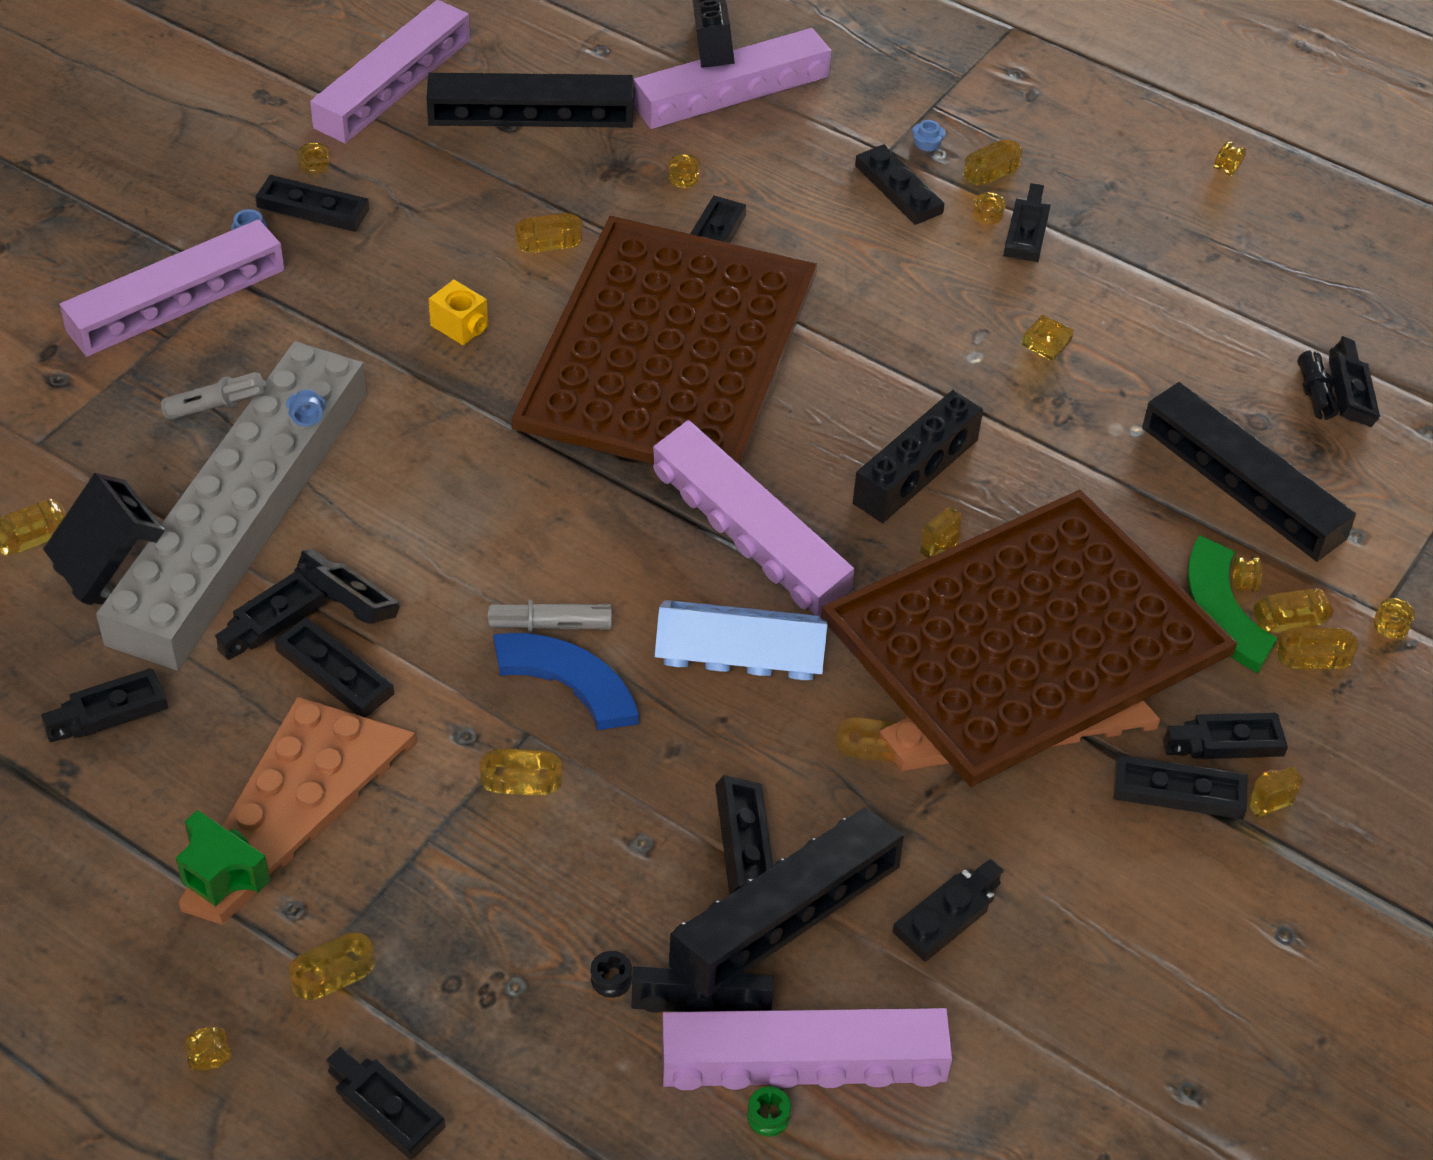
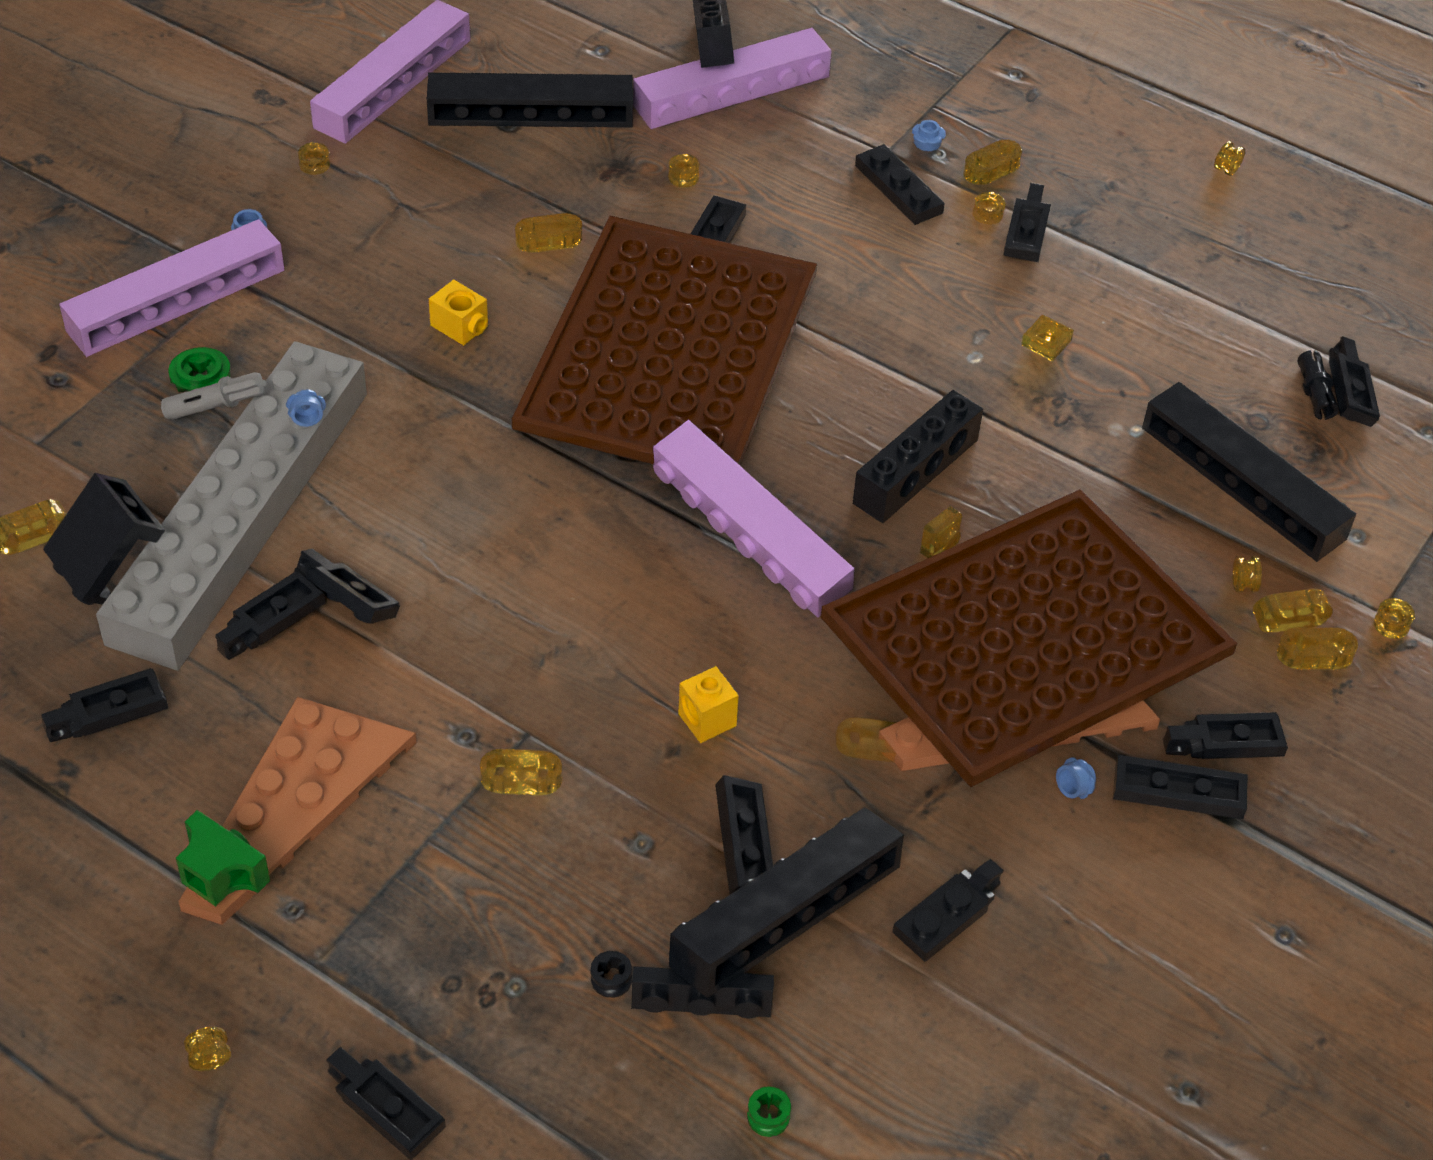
(199, 360): none -> green gear
(312, 203): black plate -> none
(332, 966): clear yellow beam -> none
(334, 667): black plate -> none
(550, 616): light grey axle -> none
(577, 668): blue tile -> none
(708, 704): none -> yellow brick
(740, 638): light blue slope -> none
(805, 1048): lavender brick -> none
(1076, 778): none -> medium blue plate
(1211, 590): green tile -> none
(1275, 791): clear yellow plate -> none

